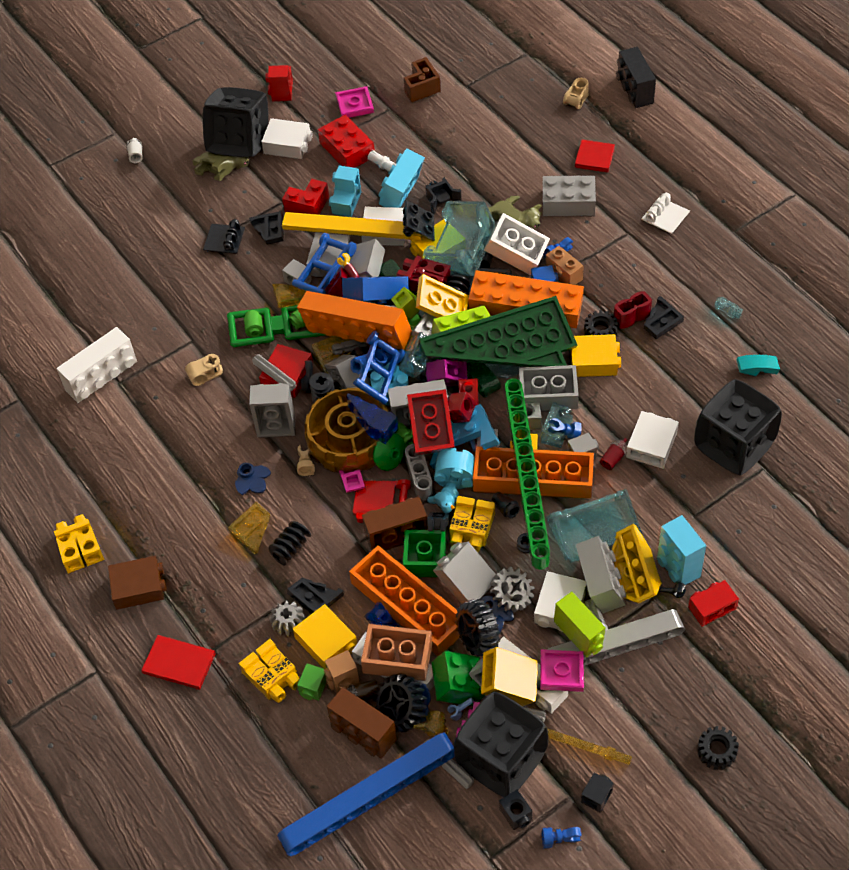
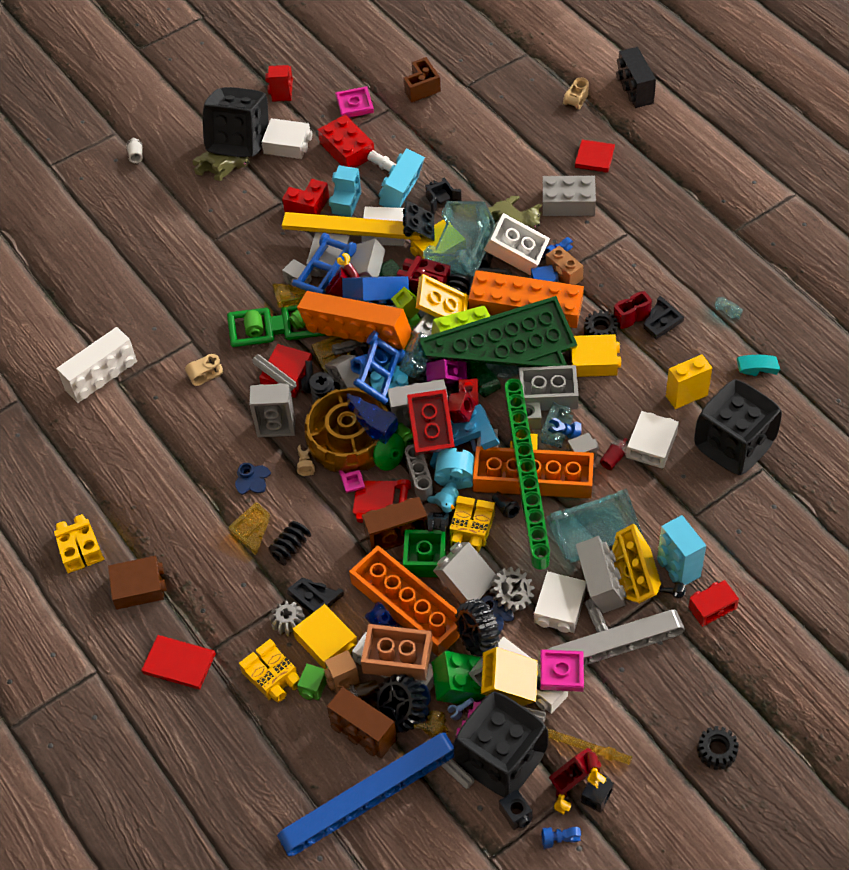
(224, 237): black hinge -> none
(269, 227): black wing -> none
(522, 547): black bush -> none
(572, 773): none -> dark red torso
(579, 624): lime brick -> none
(665, 214): white hinge -> none
(688, 381): none -> yellow brick

